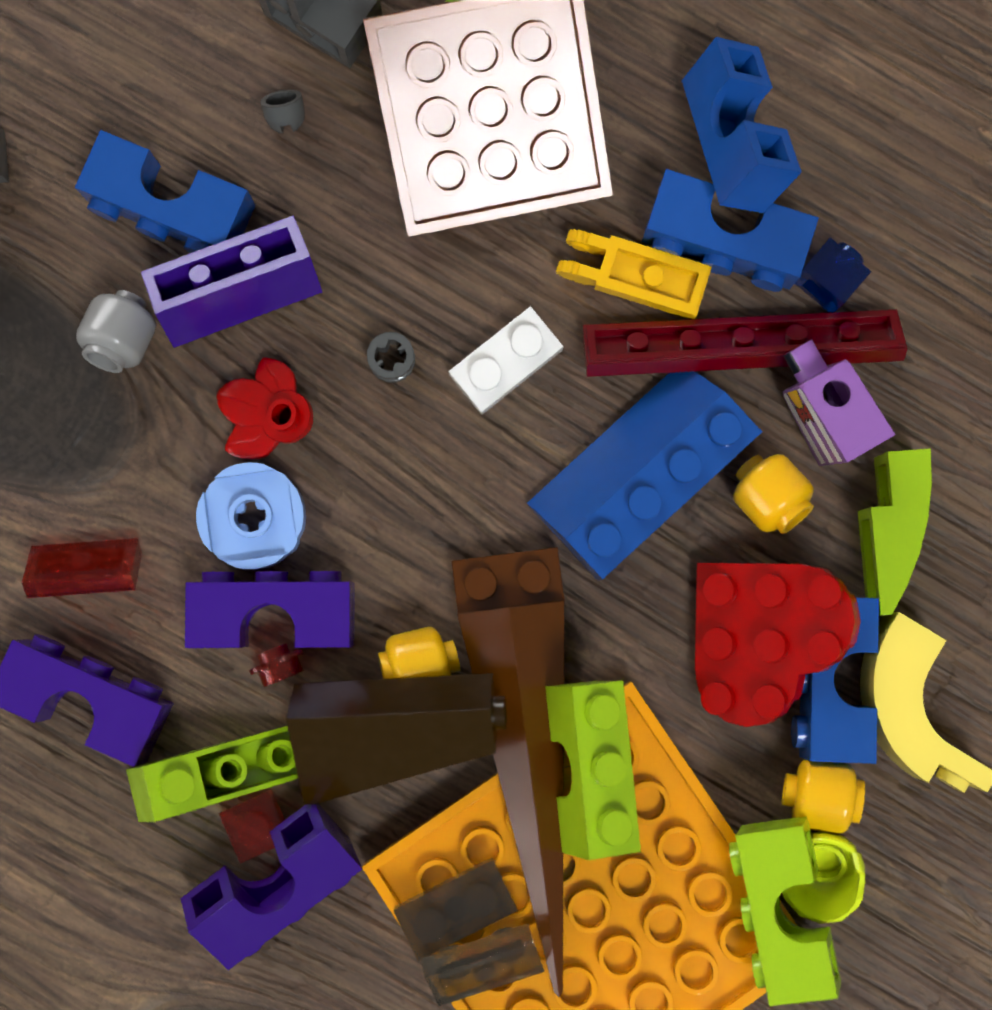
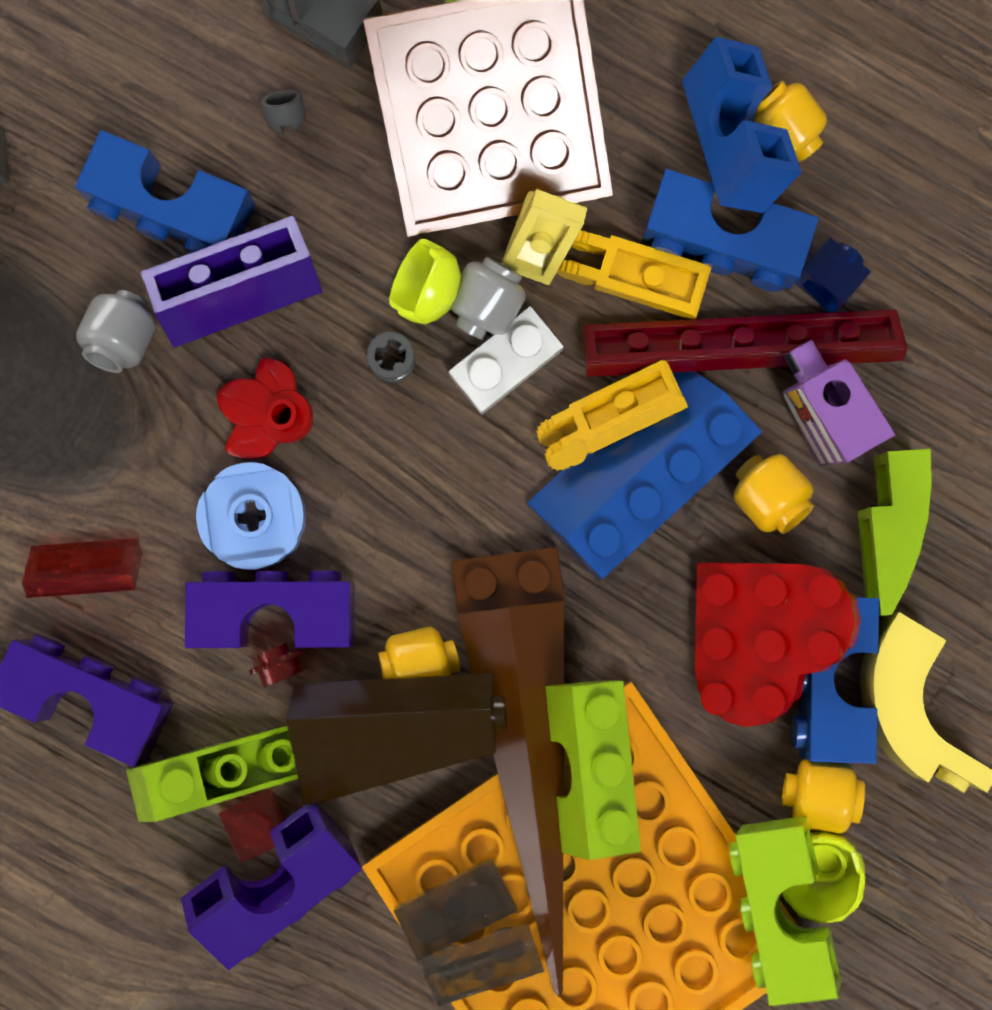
(425, 283): none -> neon yellow hair
(488, 298): none -> light grey head
(543, 235): none -> light yellow slope
(610, 415): none -> yellow hinge
(798, 112): none -> yellow head

